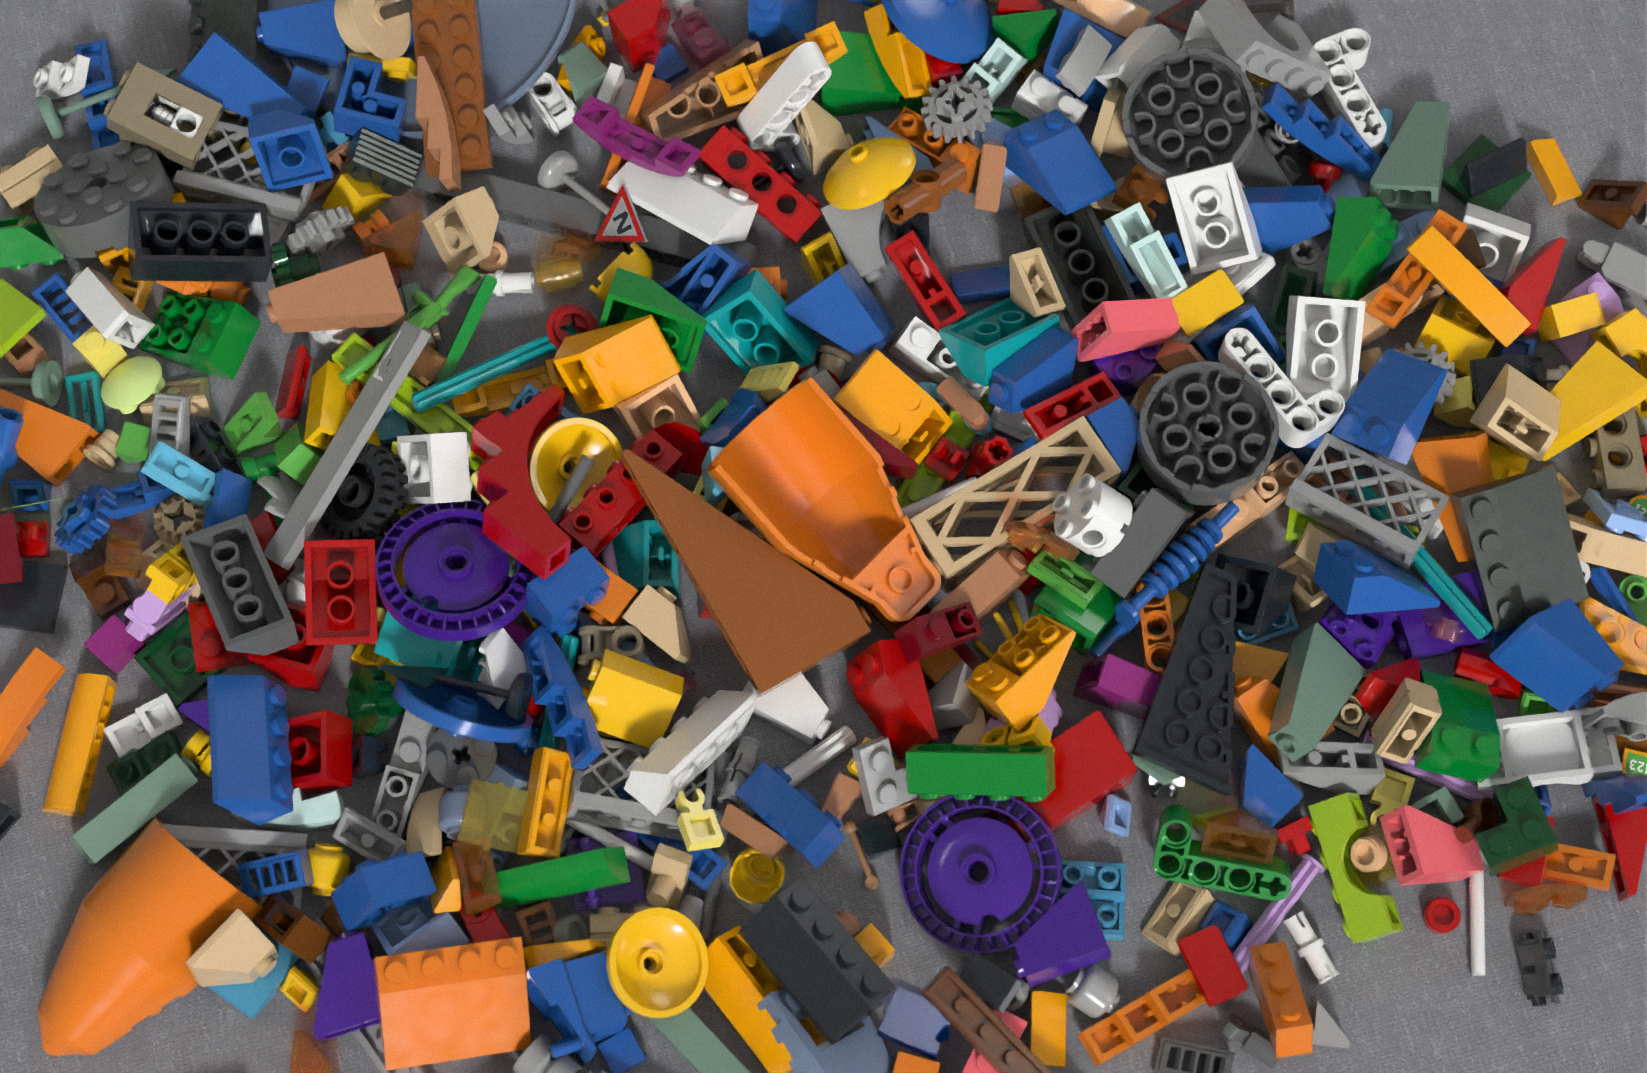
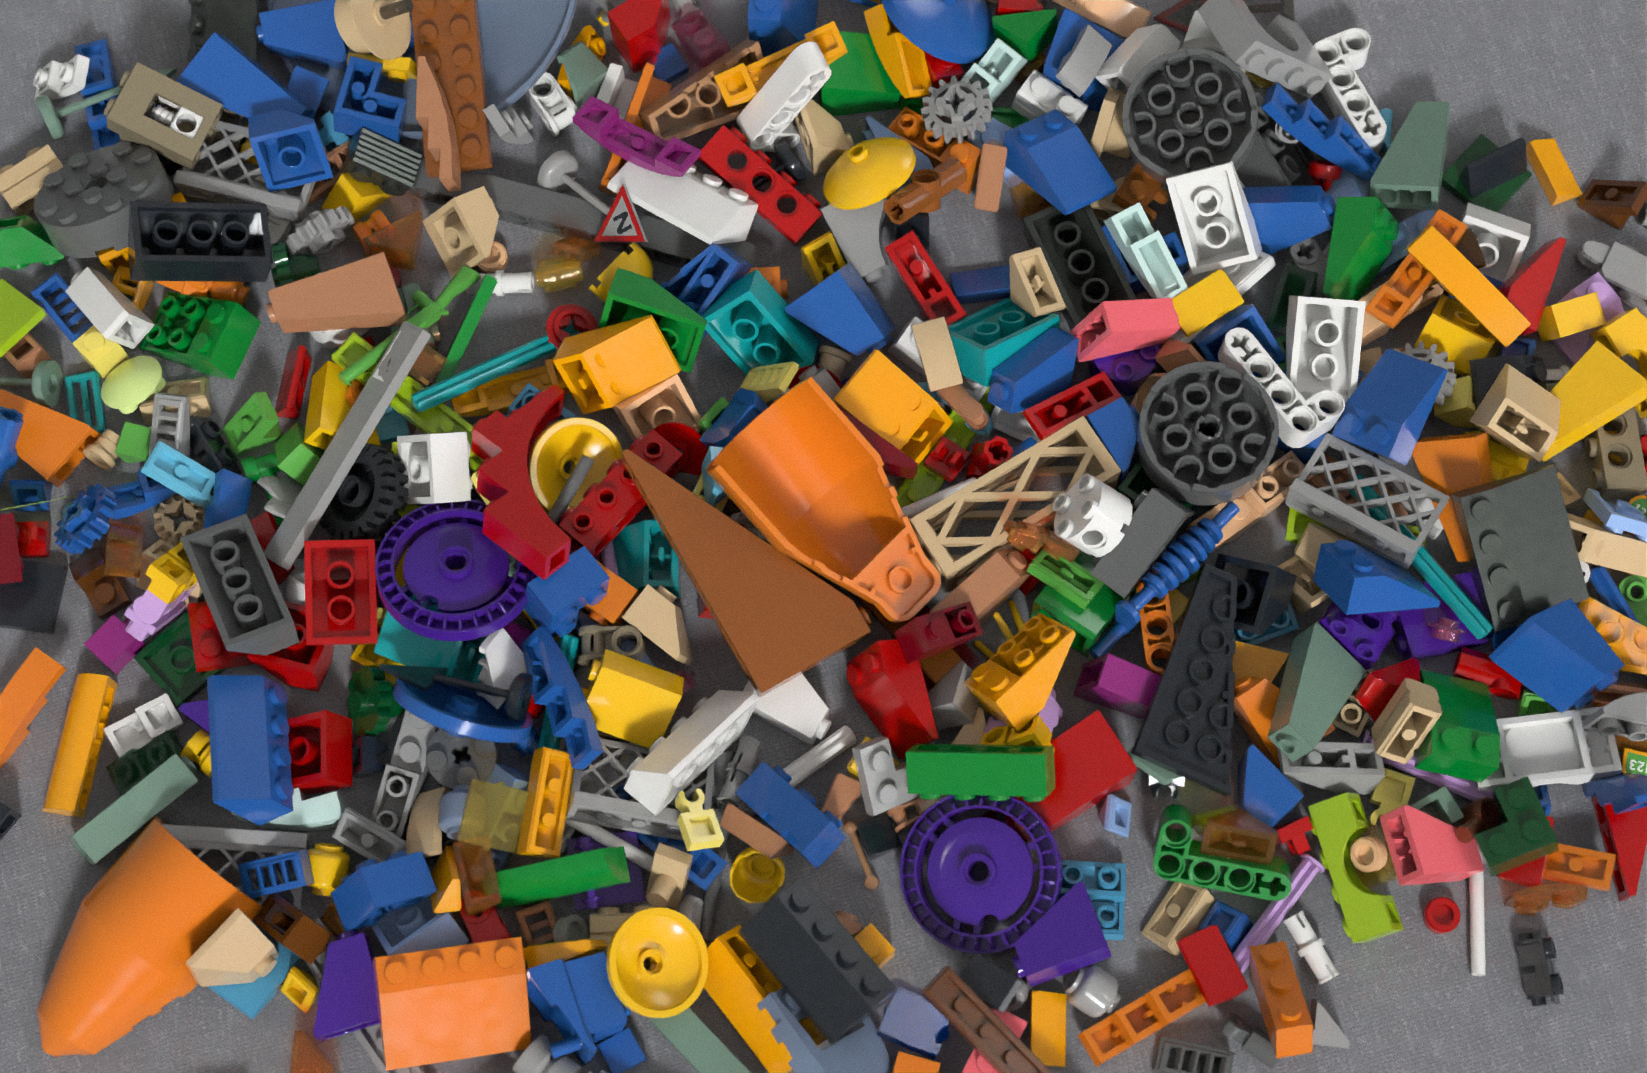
(937, 354): none -> tan slope

